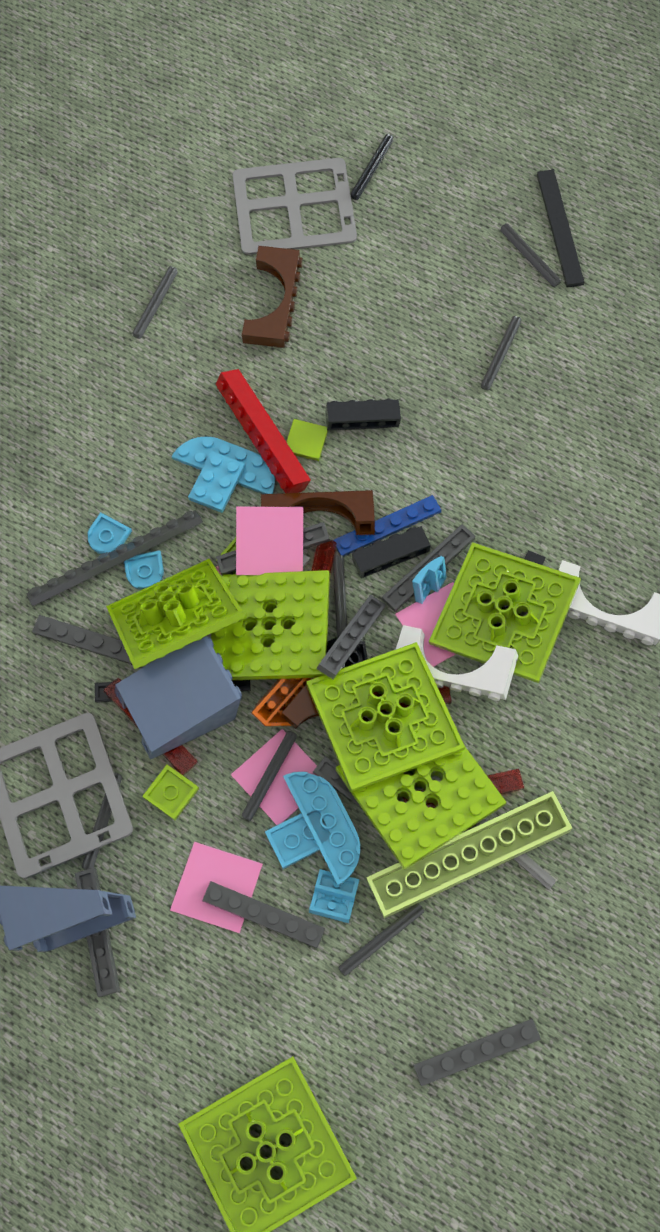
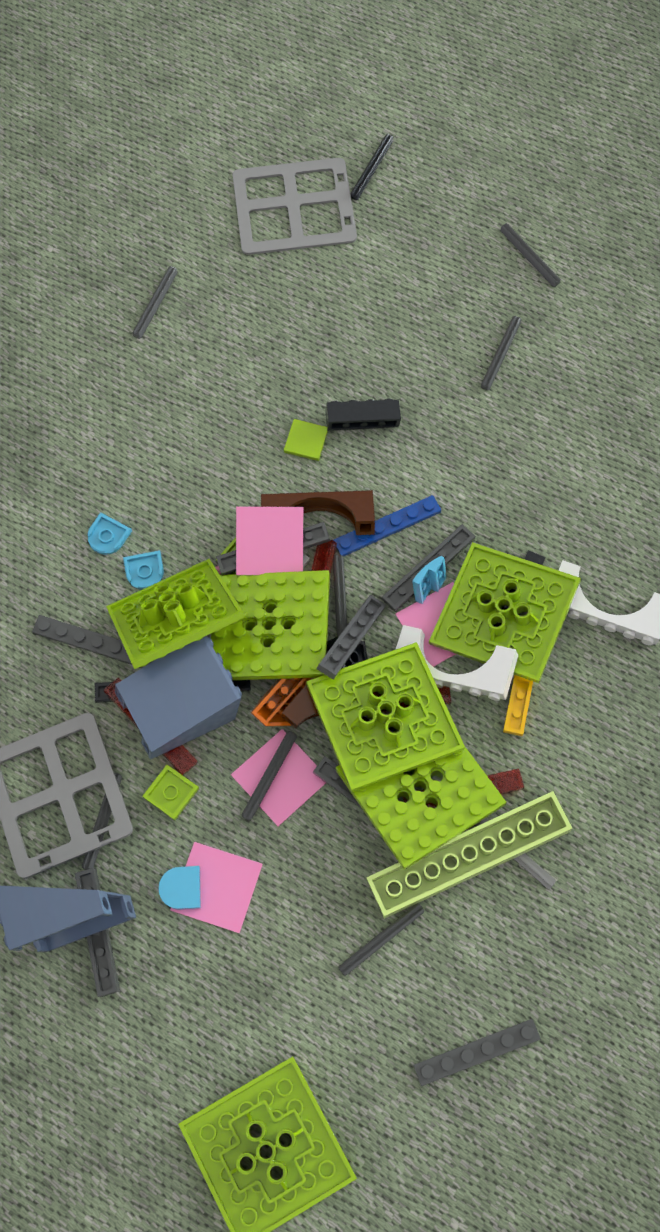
(108, 560): dark grey plate -> none
(181, 888): none -> medium azure tile
(222, 469): medium azure plate -> none
(262, 432): red brick -> none
(263, 914): dark grey plate -> none
(273, 328): reddish brown arch -> none
(319, 827): medium azure plate -> none
(333, 900): medium azure slope -> none
(390, 551): black brick -> none
(518, 706): none -> yellow plate
(560, 228): black tile -> none

